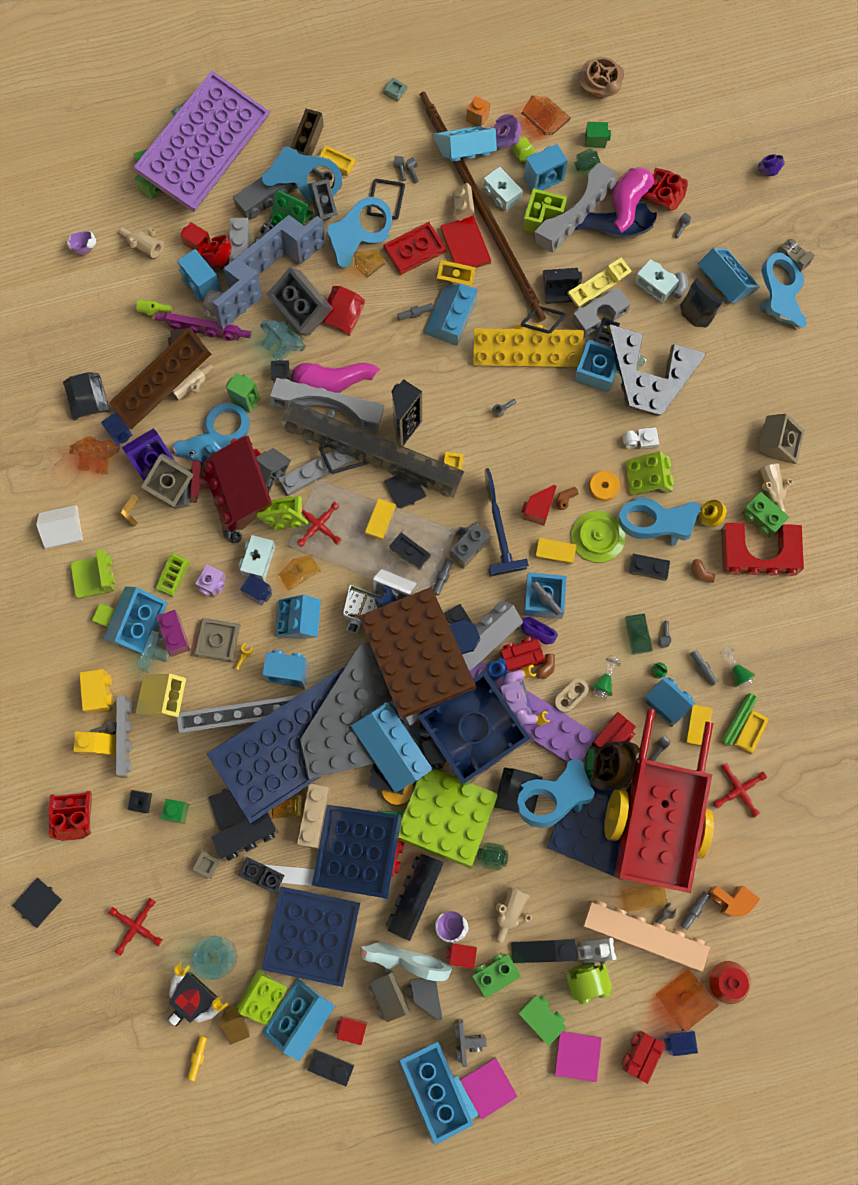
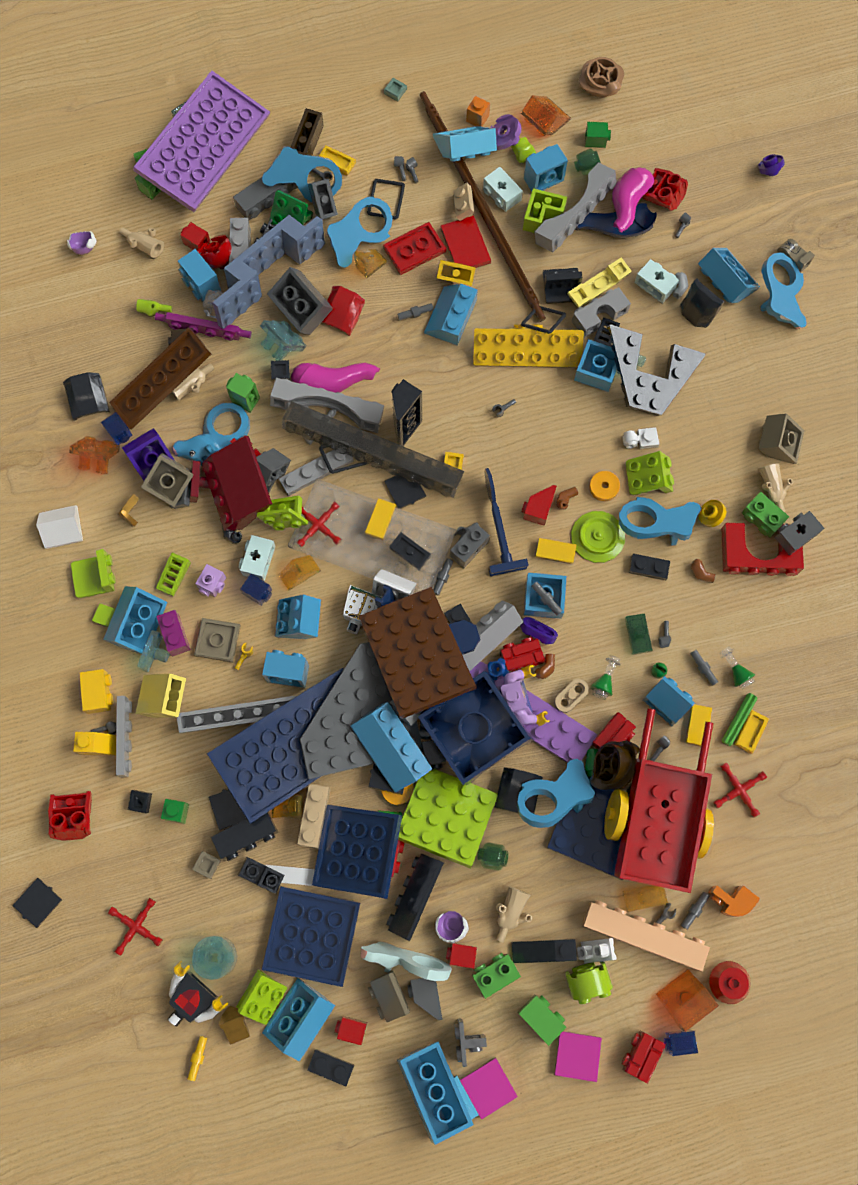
(808, 527): none -> dark grey brick

